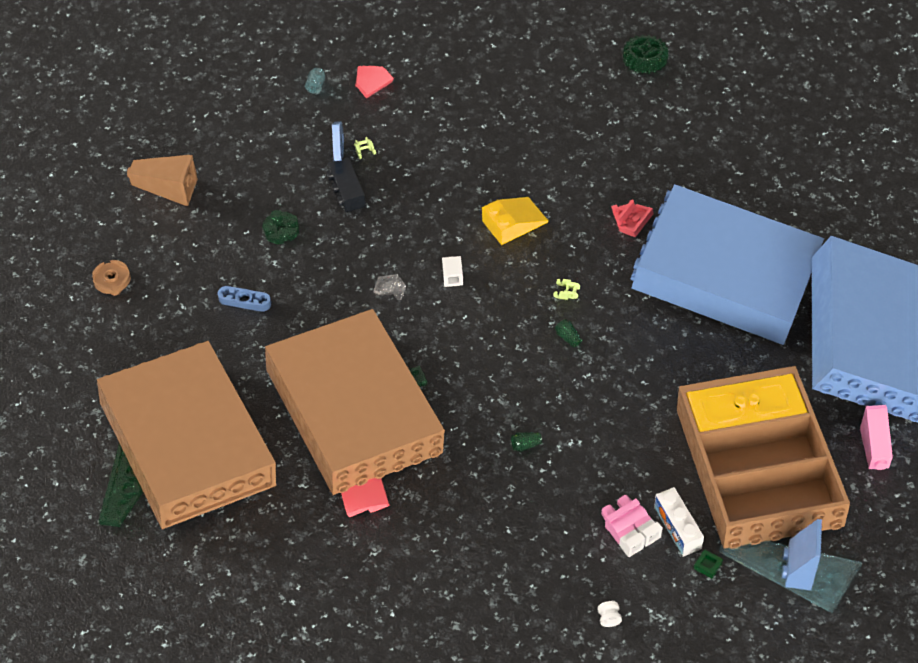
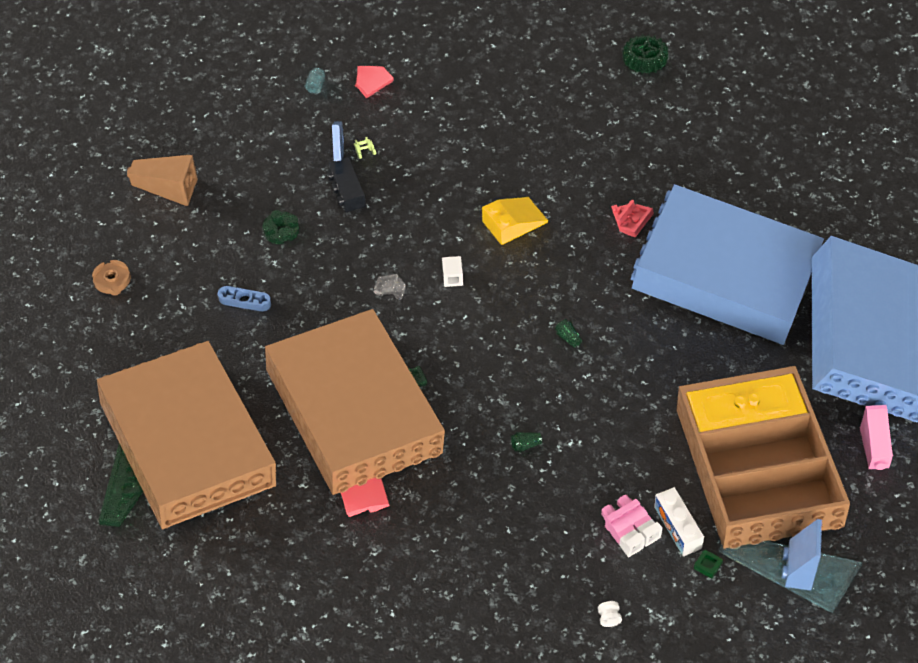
(567, 294): yellowish green piece -> none

